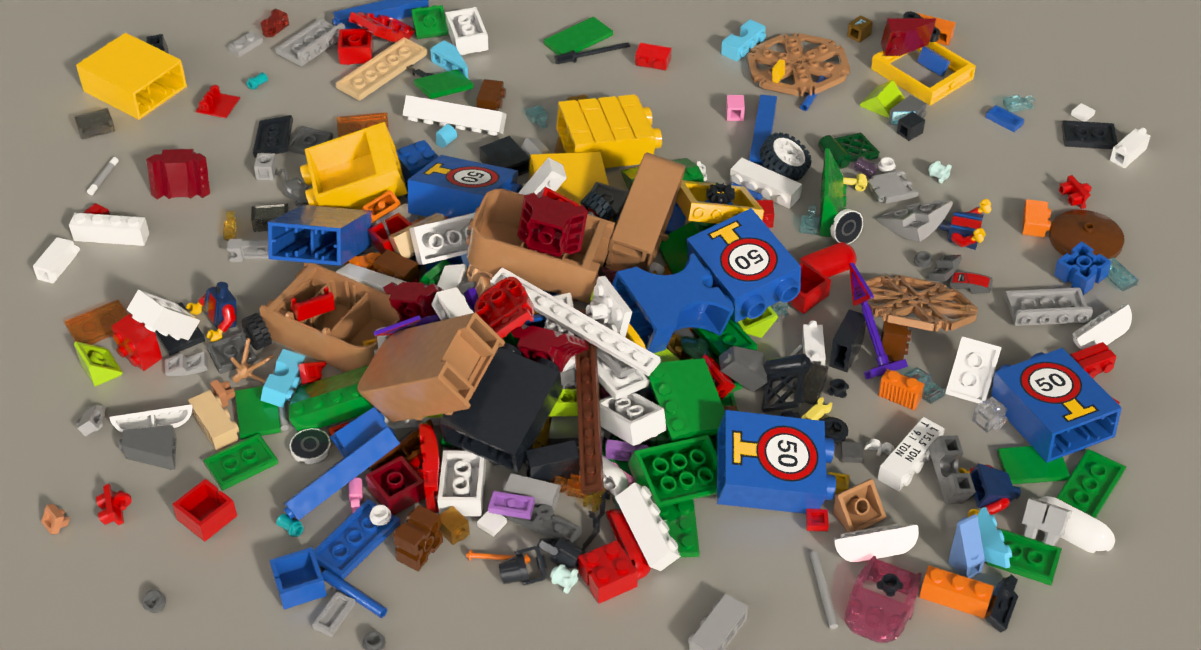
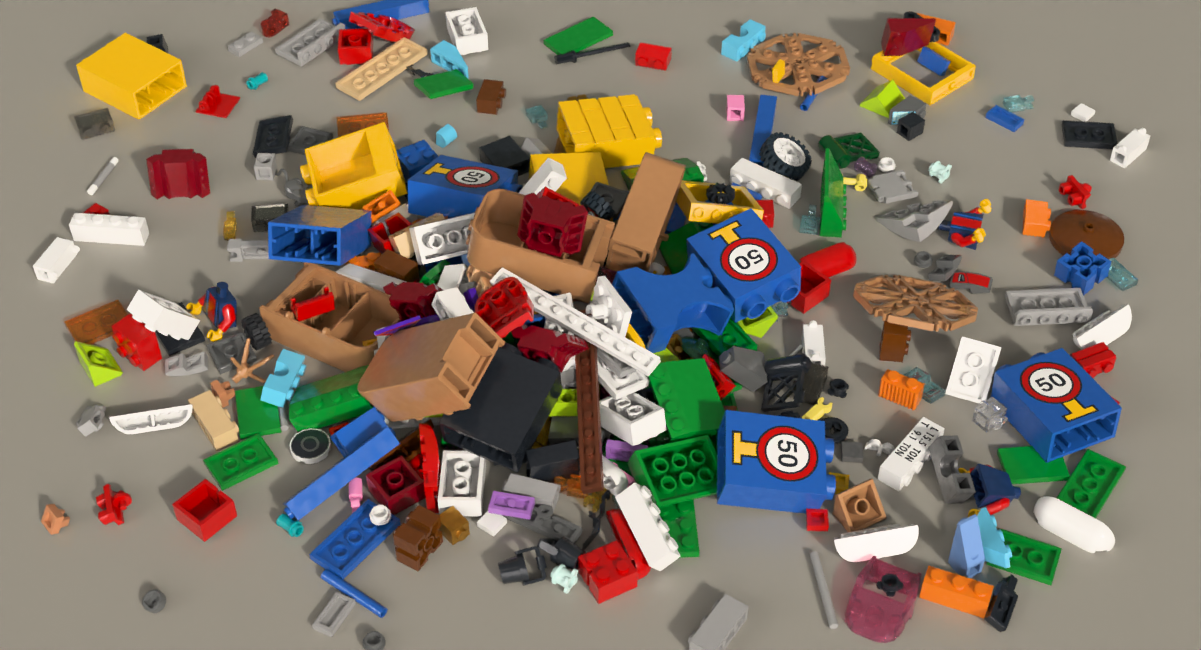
(150, 446): dark grey slope -> none
(298, 578): blue piece -> none
(311, 371): red tile -> none
(429, 22): green plate -> none
(454, 114): white brick -> none
(470, 555): orange axle -> none
(847, 226): tile -> none
(847, 341): black brick -> none
(859, 28): pearl gold brick -> none
(860, 295): dark purple piece -> none
(1046, 518): light grey hips -> none

